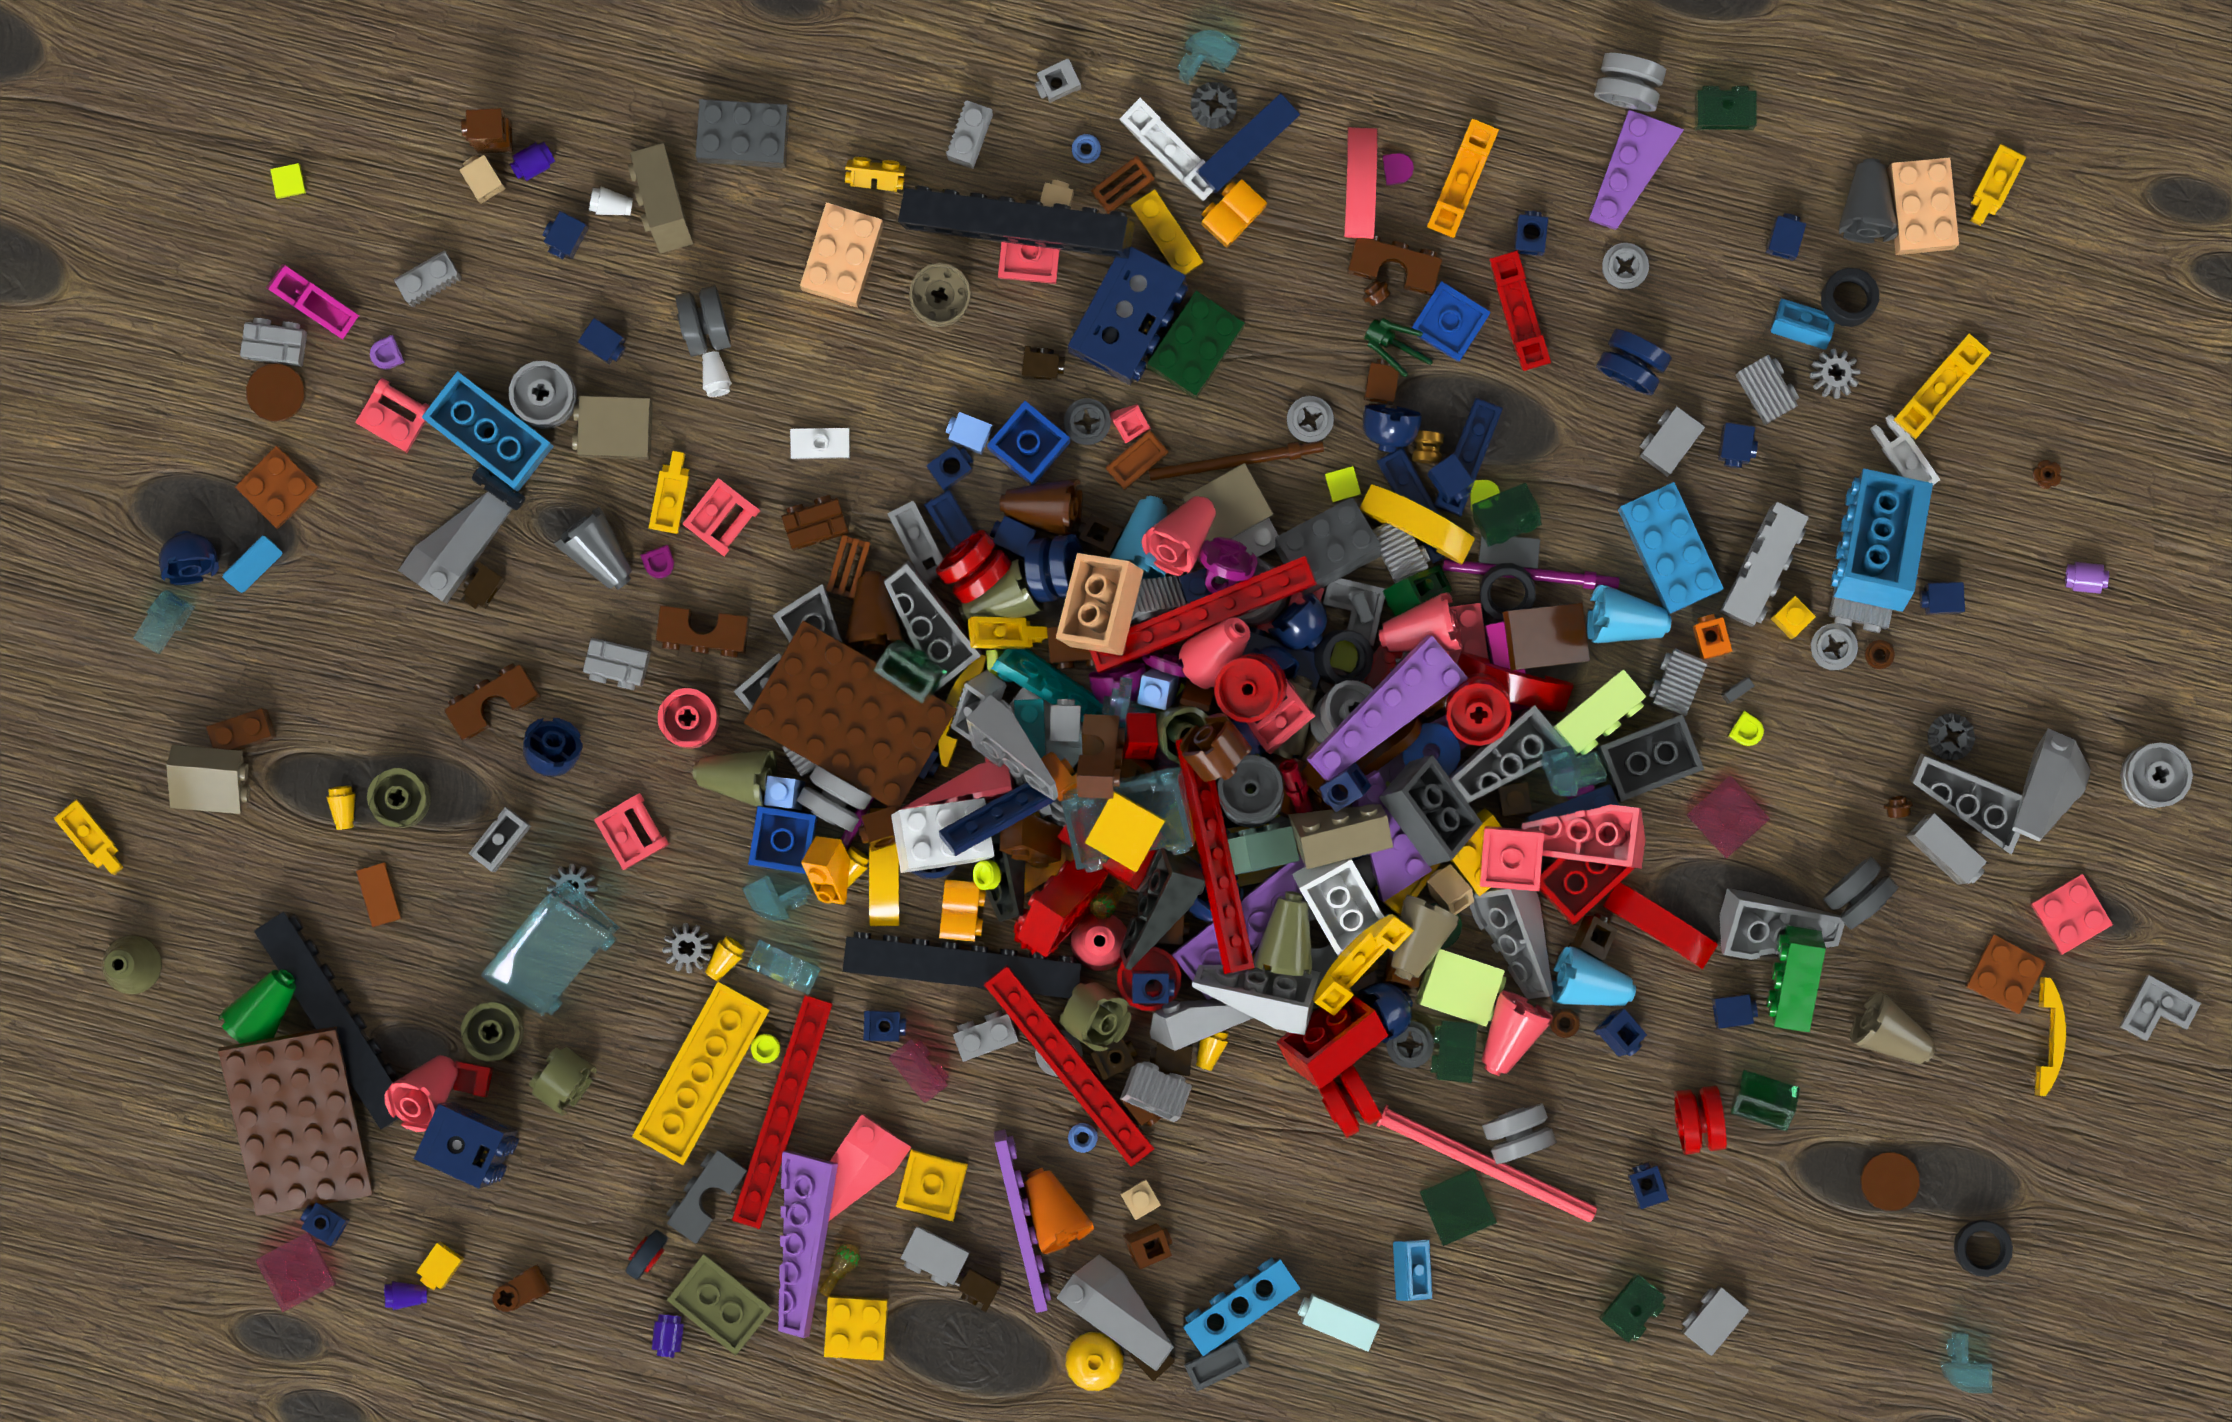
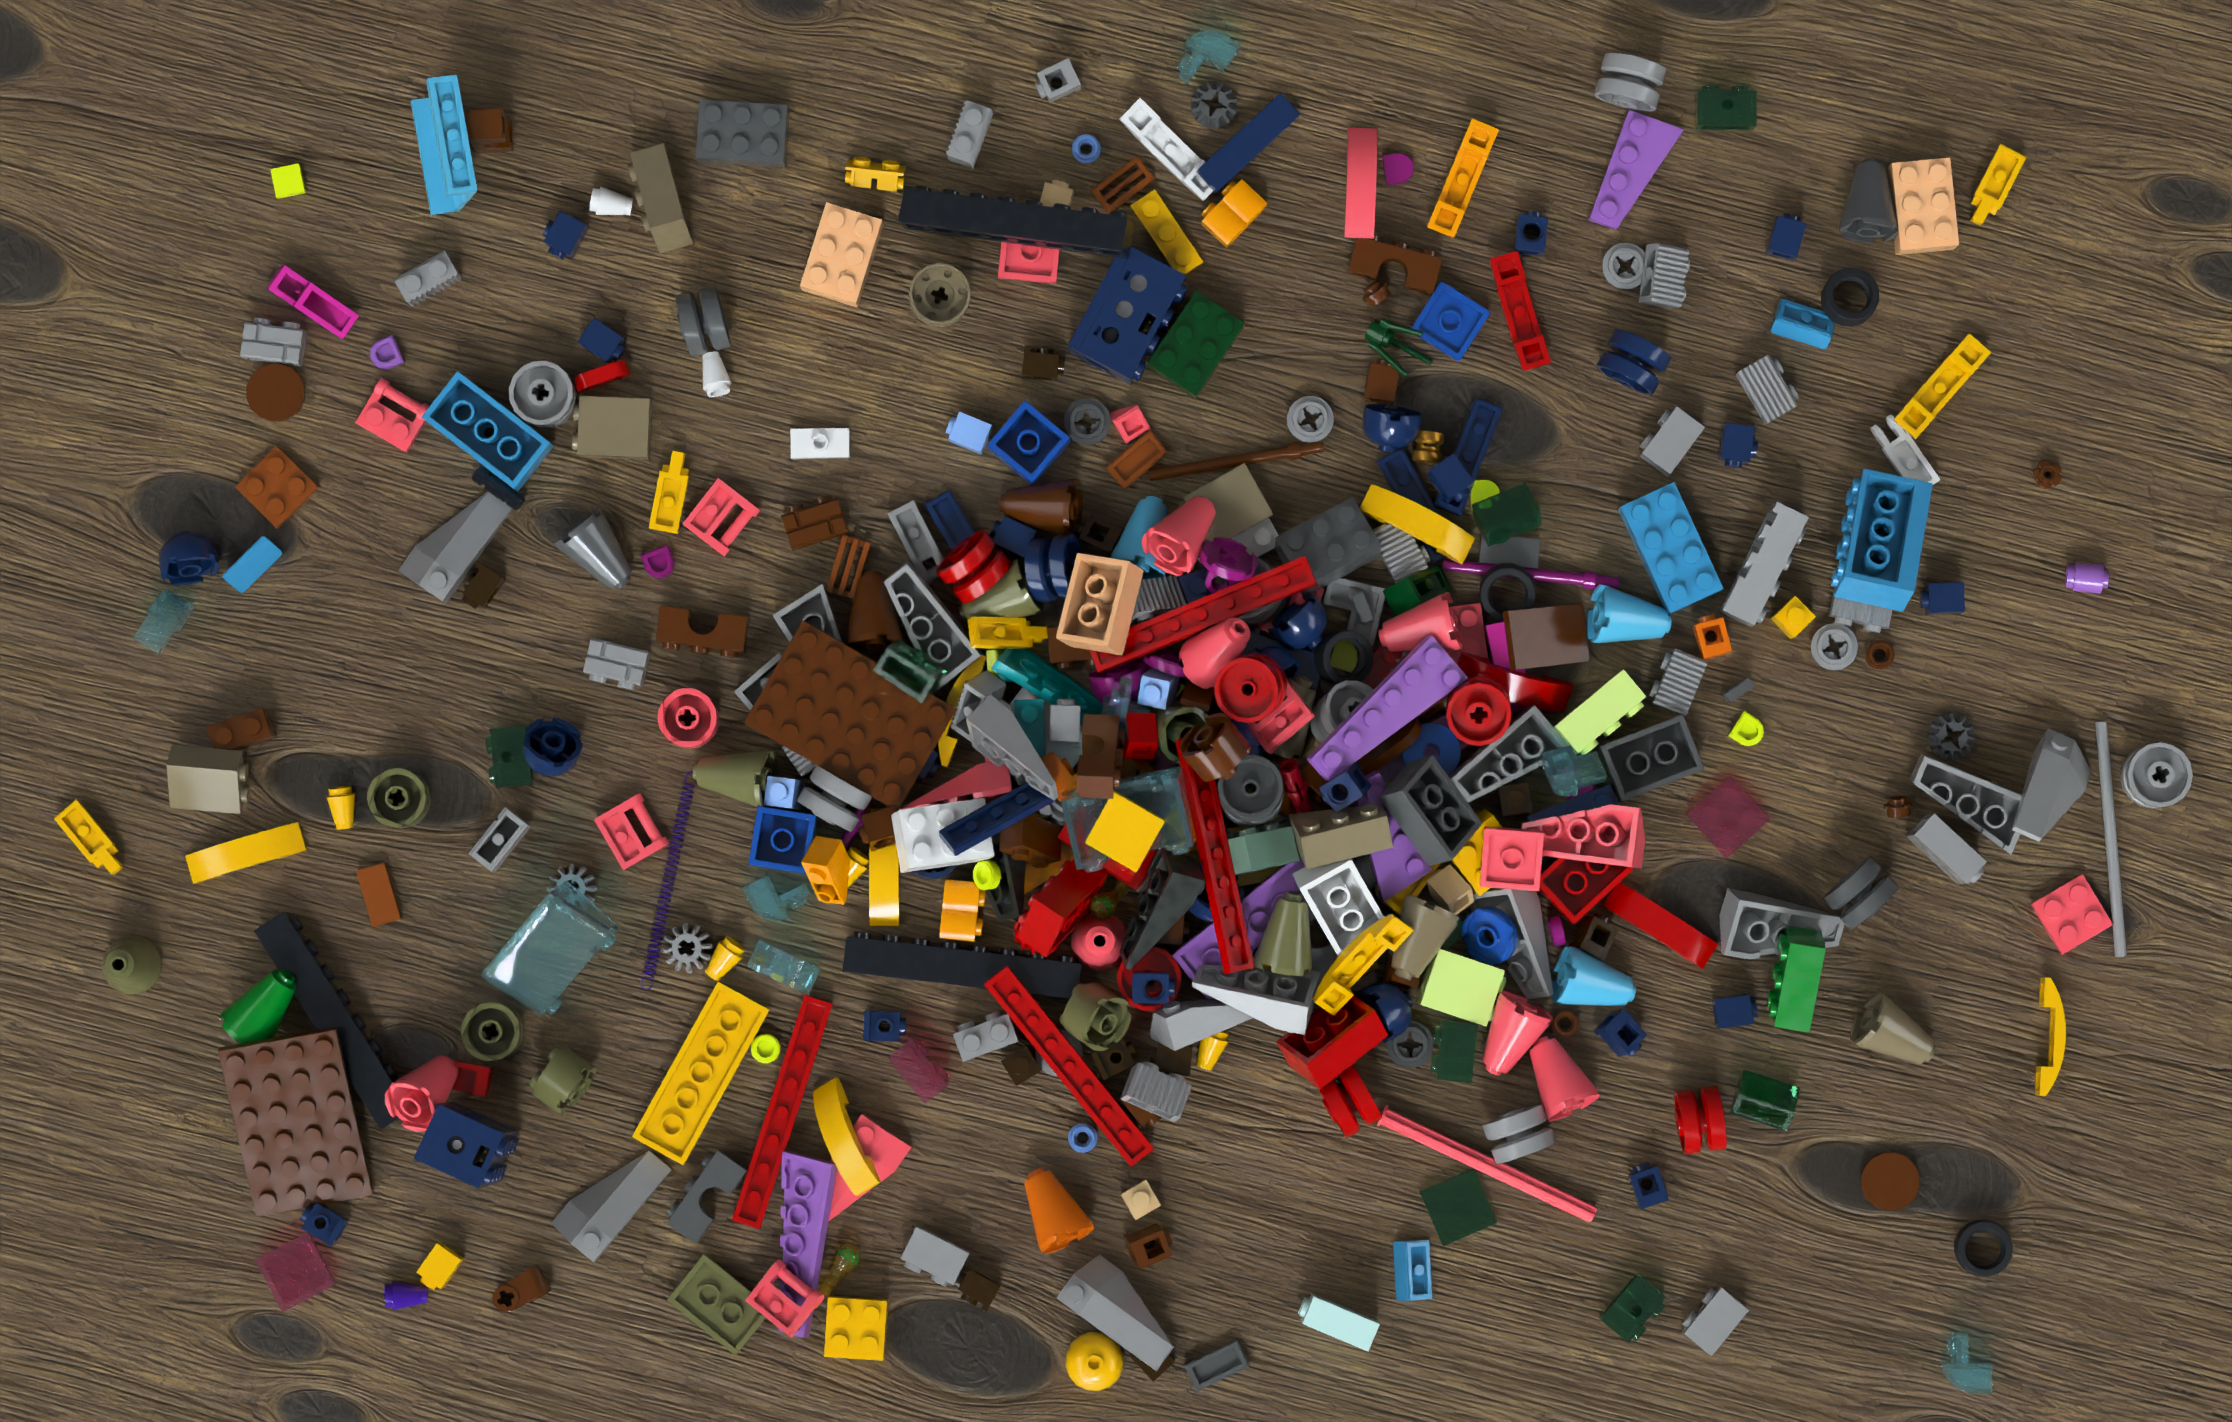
(245, 852): none -> yellow slope
(444, 146): none -> medium azure panel
(468, 712): reddish brown arch -> none
(481, 178): tan brick -> none
(509, 764): none -> clear green brick
(532, 161): dark purple brick -> none
(601, 376): none -> red beam
(604, 1209): none -> light grey wedge
(646, 1254): black wheel -> none
(667, 1335): dark purple brick -> none
(671, 884): none -> dark purple piece
(777, 1305): none -> coral plate
(841, 1138): none -> yellow slope
(932, 1185): yellow tile -> none
(947, 480): dark blue brick -> none
(1020, 1209): medium lavender wing -> none
(1021, 1065): none -> dark brown brick
(1207, 1338): dark azure brick -> none
(1342, 484): neon yellow tile -> none
(1501, 927): none -> blue tile
(1556, 931): none -> magenta tile
(1560, 1080): none -> coral cone
(1664, 276): none -> light grey brick
(1840, 365): light grey gear -> none
(2005, 974): dark orange plate -> none
(2111, 839): none -> light grey piece
(2157, 1000): light grey plate -> none

